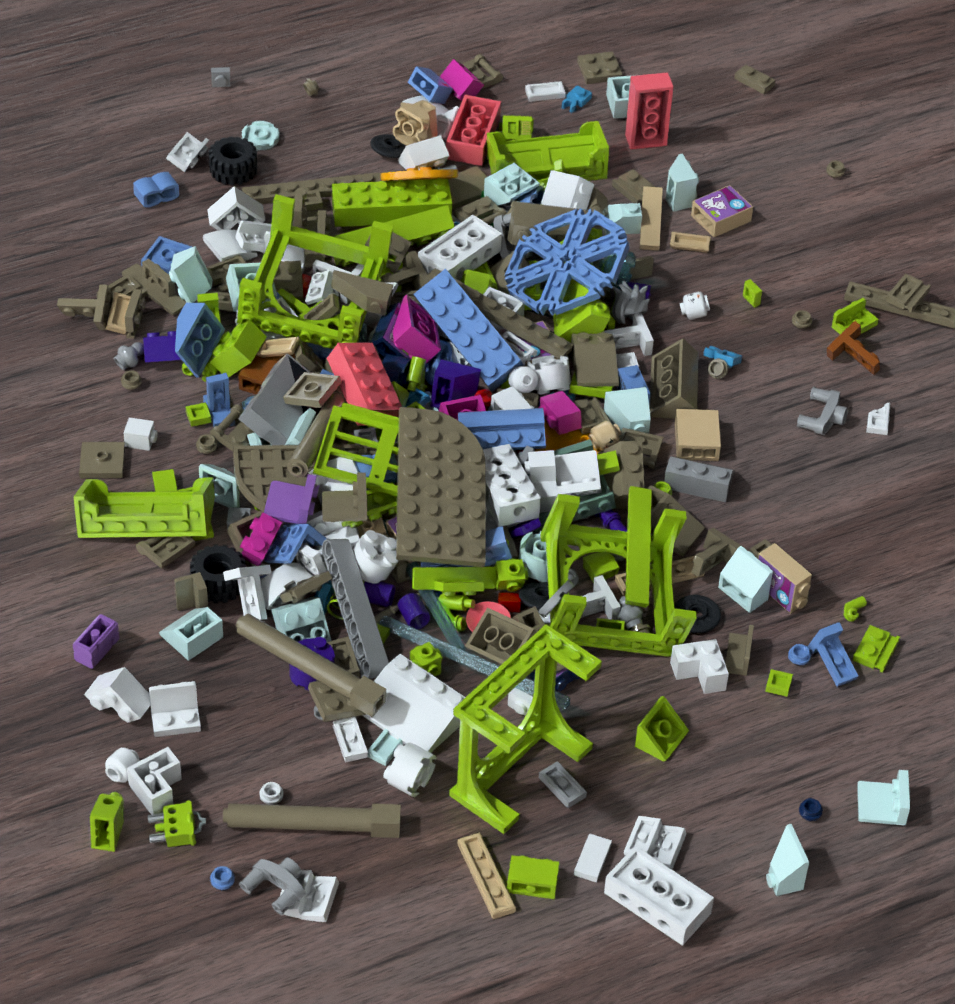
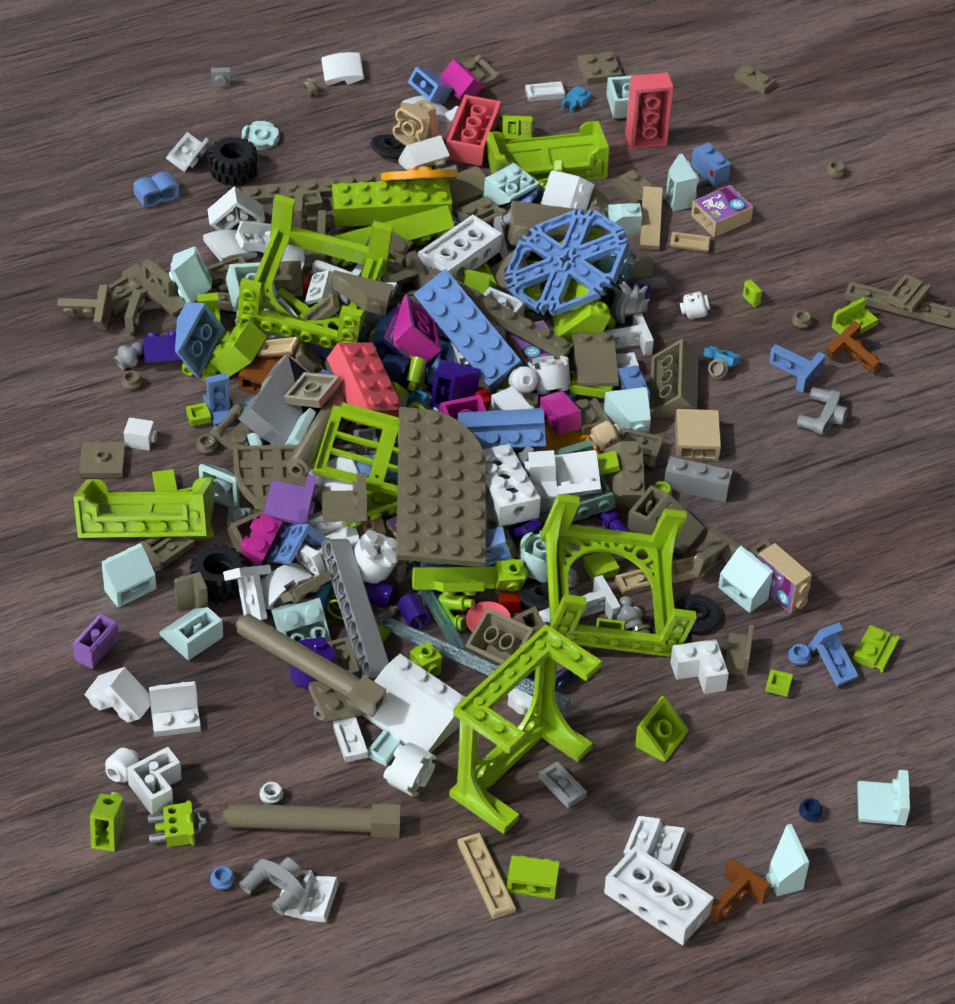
(117, 313): tan tile -> none
(128, 575): none -> light aqua slope
(163, 251): medium blue tile -> none
(342, 67): none -> white slope
(523, 356): white tile -> none
(556, 598): light grey tile -> none
(592, 857): white tile -> none
(638, 546): lime tile -> none
(711, 164): none -> medium blue brick
(743, 884): none -> dark orange bracket
(798, 366): none -> medium blue bracket
(851, 608): lime arm -> none
(879, 420): white tile -> none

